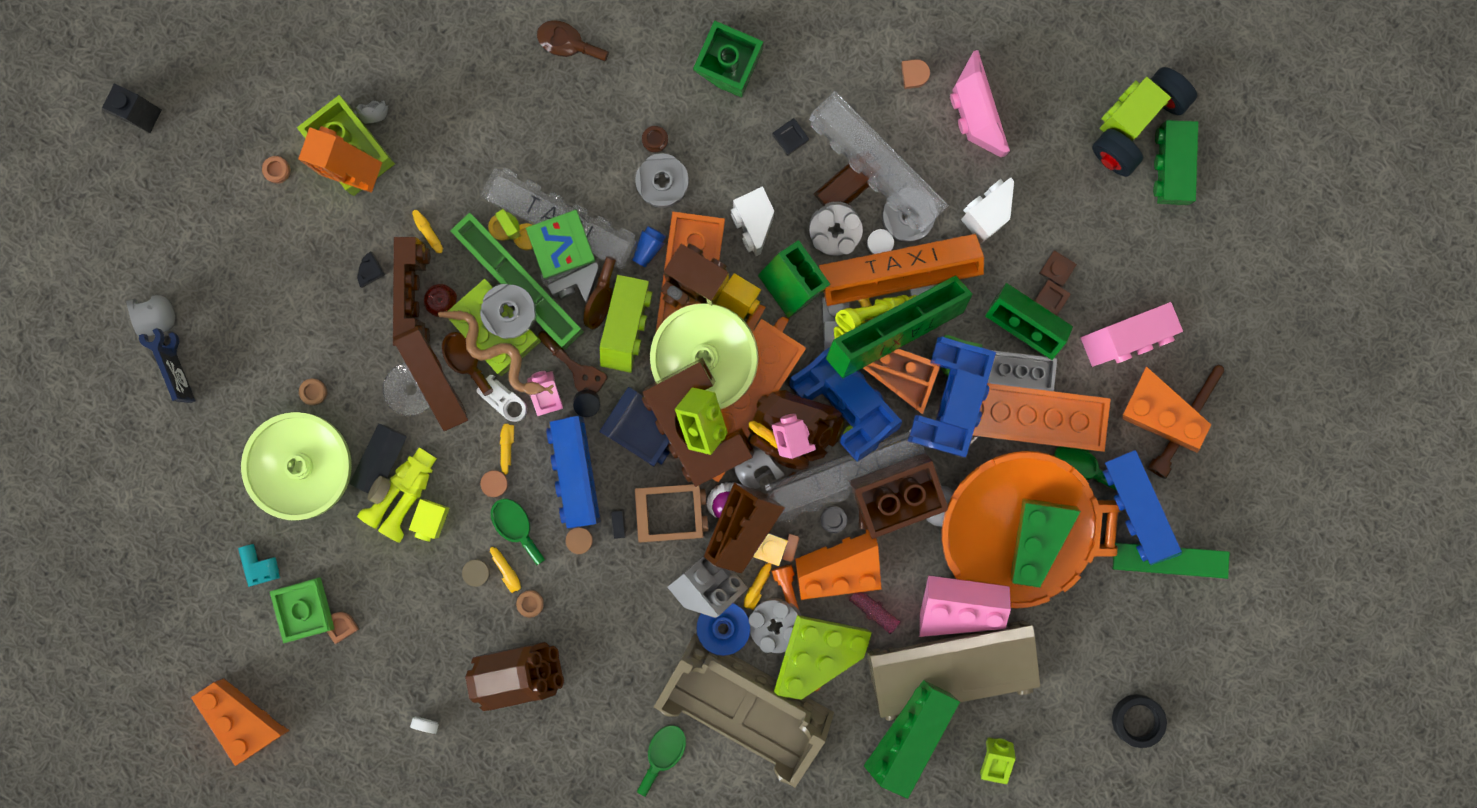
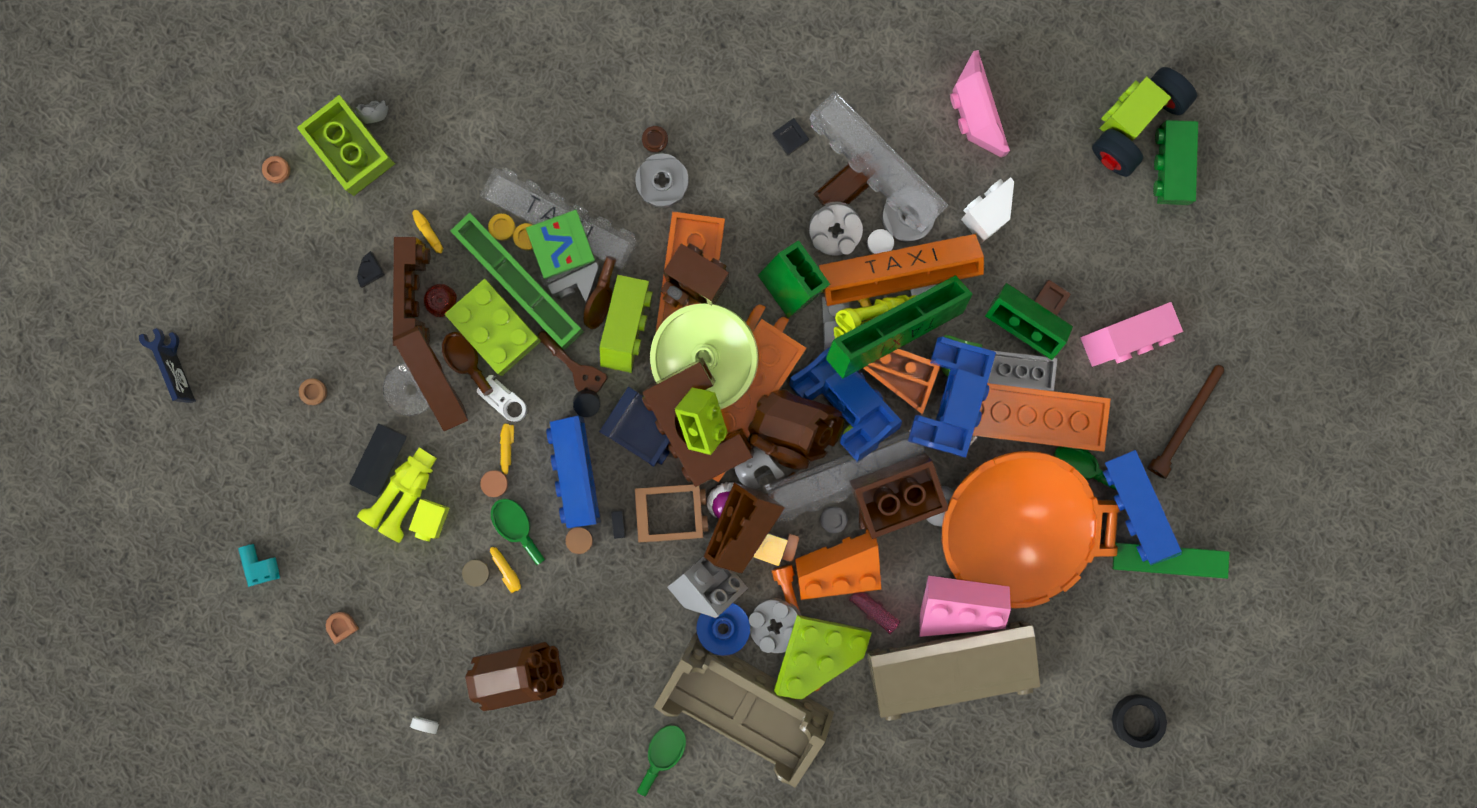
(131, 108): black slope -> none
(151, 315): light grey helmet -> none
(236, 720): orange wedge -> none
(296, 466): yellowish green dish -> none
(302, 610): bright green tile -> none
(339, 160): orange wedge -> none
(379, 490): dark tan tile -> none
(493, 307): light grey plate -> none
(509, 224): lime tile -> none
(529, 388): medium nougat animal -> none
(530, 603): medium nougat tile -> none
(544, 401): bright pink bracket -> none
(565, 41): reddish brown piece -> none
(648, 246): blue cone -> none
(728, 58): green slope -> none
(739, 296): yellow brick -> none
(754, 592): yellow piece -> none
(755, 216): white slope -> none
(763, 432): yellow piece -> none
(792, 437): bright pink brick -> none
(912, 739): green wedge -> none
(914, 73): nougat tile -> none
(998, 761): lime bracket -> none
(1039, 539): green wedge -> none
(1057, 268): reddish brown plate -> none
(1165, 413): orange wedge -> none

